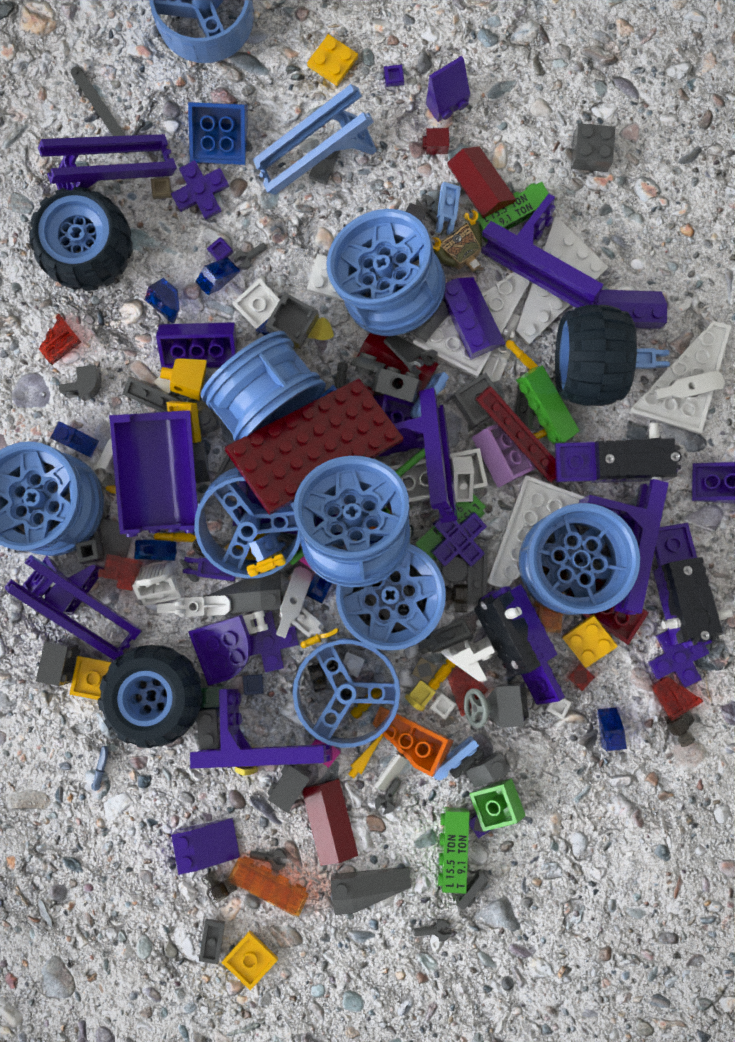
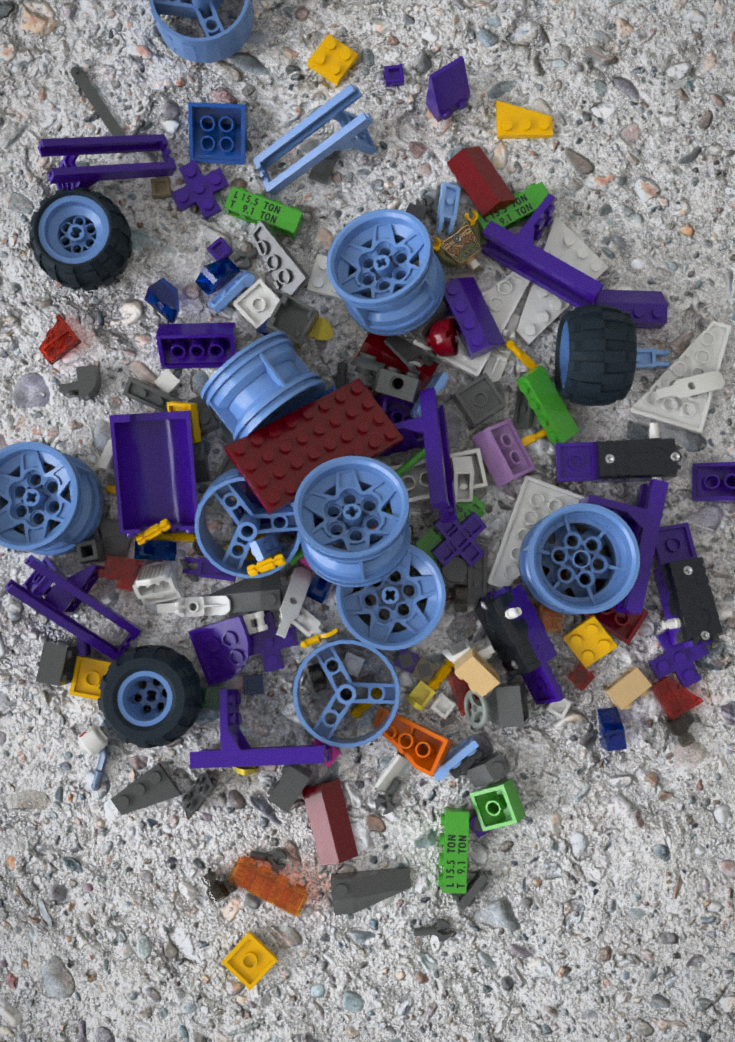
(74, 439): clear blue slope -> none
(83, 647): none -> dark purple tile
(93, 739): none -> white head
(146, 790): none -> dark grey wing
(153, 532): none -> yellow axle
(186, 377): yellow torso -> none
(197, 795): none -> dark grey hinge
(205, 845): dark purple slope -> none
(208, 729): dark grey plate -> none
(212, 941): dark grey plate -> none
(231, 290): none -> light blue hinge
(256, 207): none -> bright green brick
(284, 268): none -> wing
(360, 763): yellow piece -> none
(406, 660): none -> tile
(436, 141): dark red brick -> none
(443, 338): none -> dark red cylinder
(445, 637): dark grey hinge -> none
(476, 672): none -> tan brick
(518, 122): none -> yellow wing
(518, 432): dark red plate -> none
(593, 147): dark grey brick -> none
(627, 688): none -> tan brick

